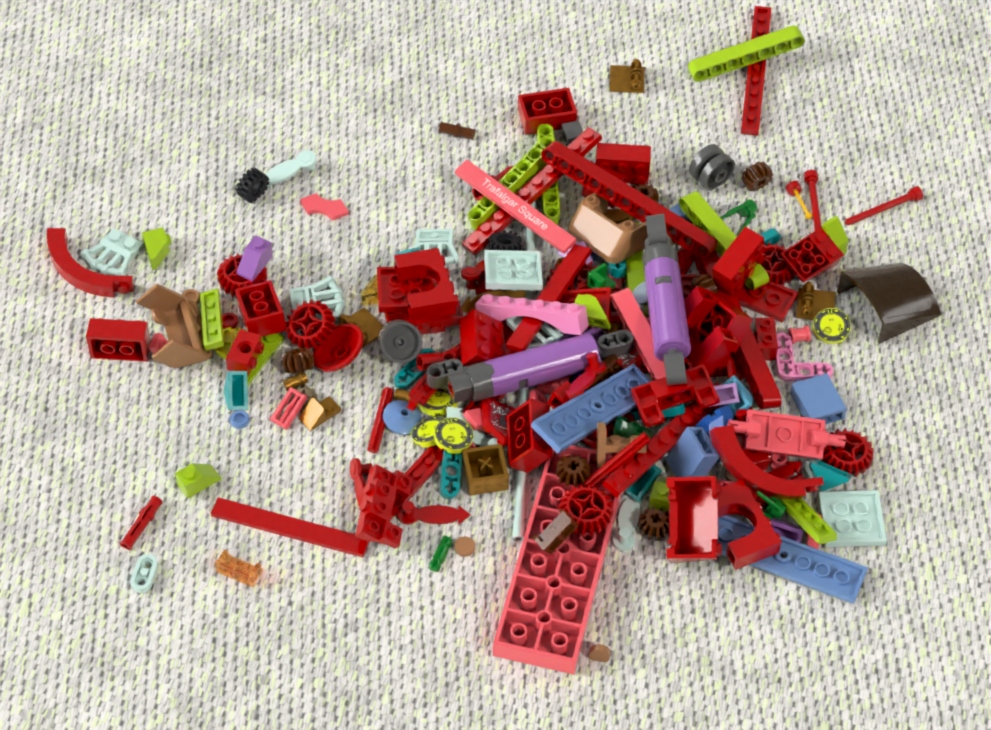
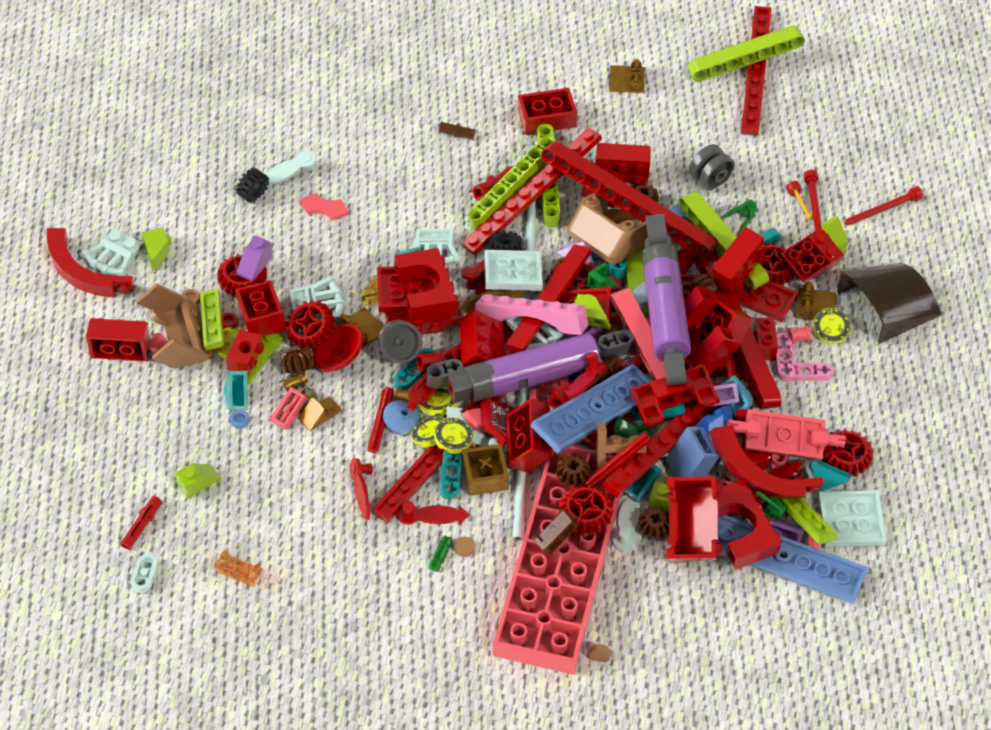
(289, 527): red tile -> none
(378, 504): red bracket -> none
(515, 206): coral tile -> none
(571, 131): dark grey brick -> none
(757, 176): reddish brown gear -> none
(818, 399): medium blue brick -> none

